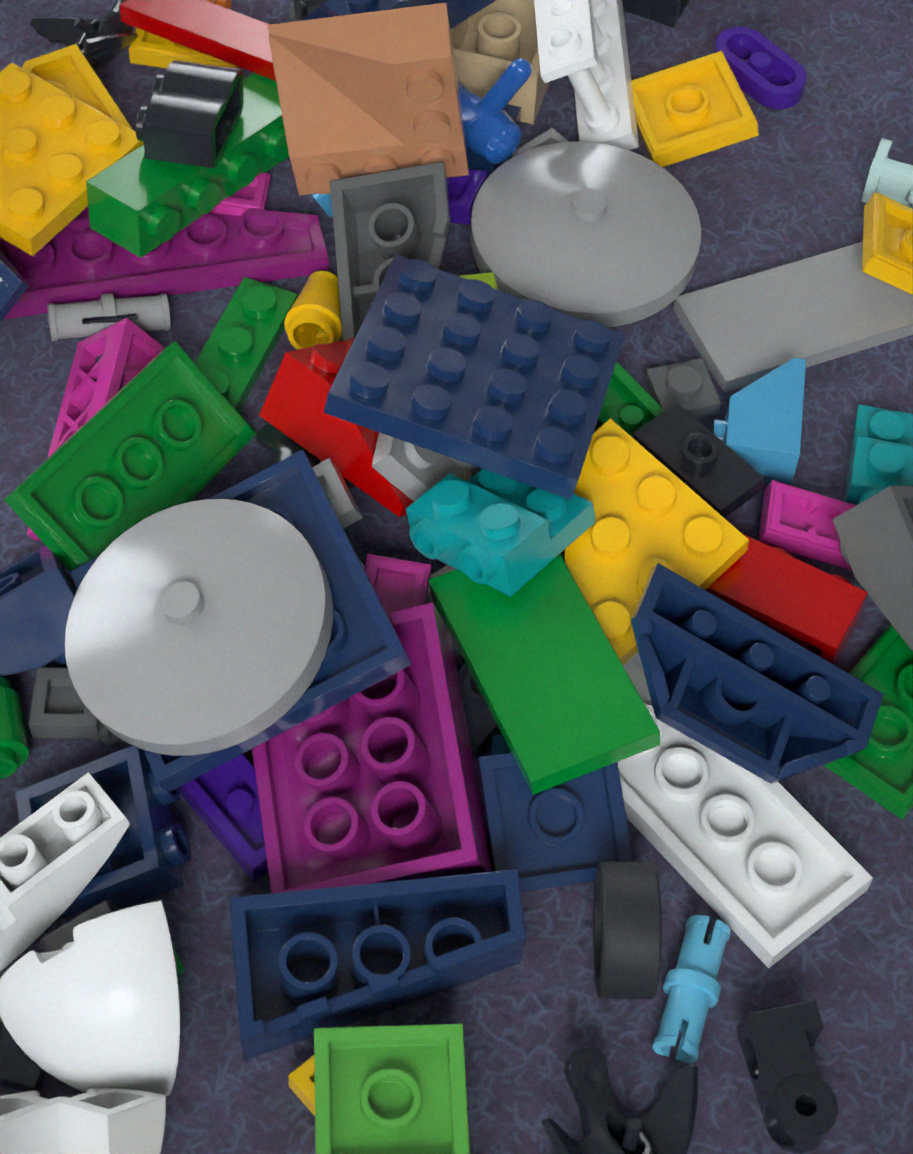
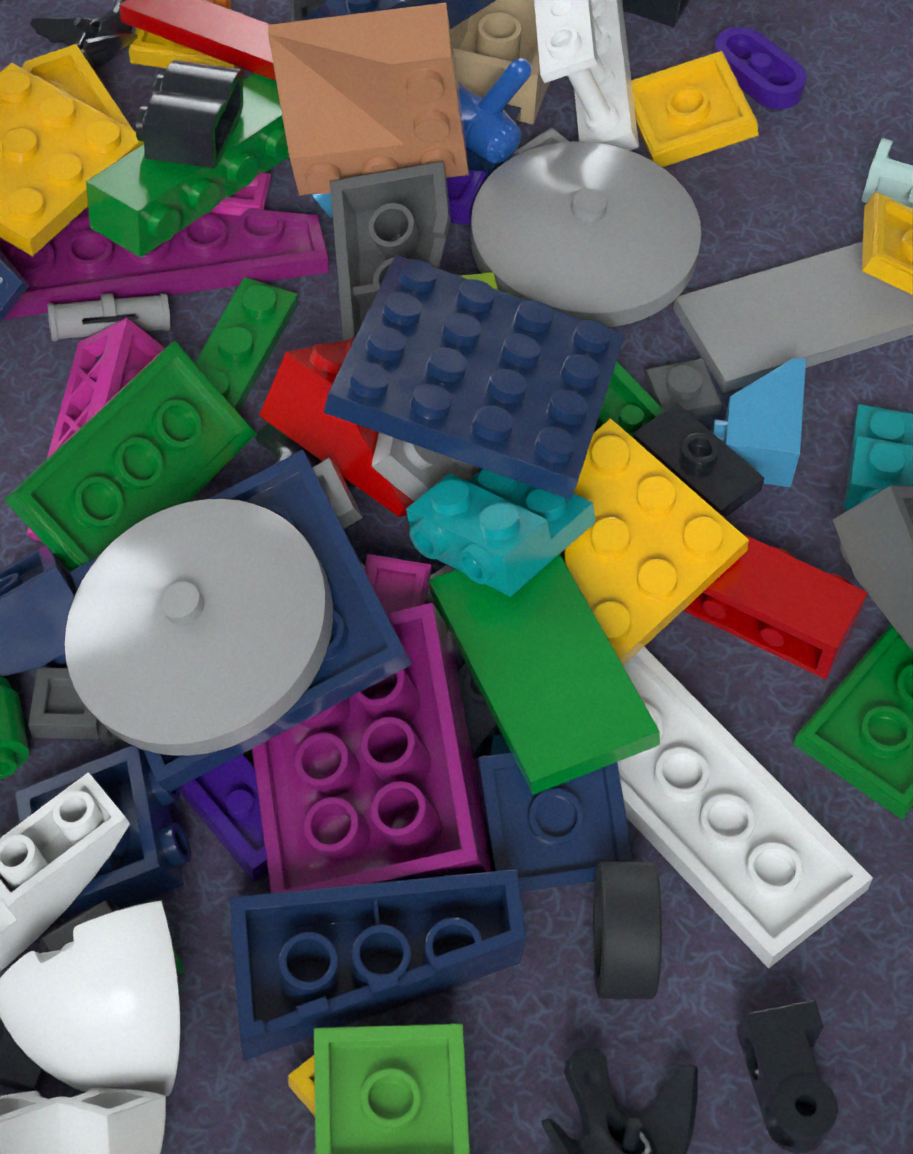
(315, 312): yellow cone -> none
(692, 988): medium azure pin -> none
(745, 684): dark blue wedge -> none
(802, 523): dark pink plate -> none

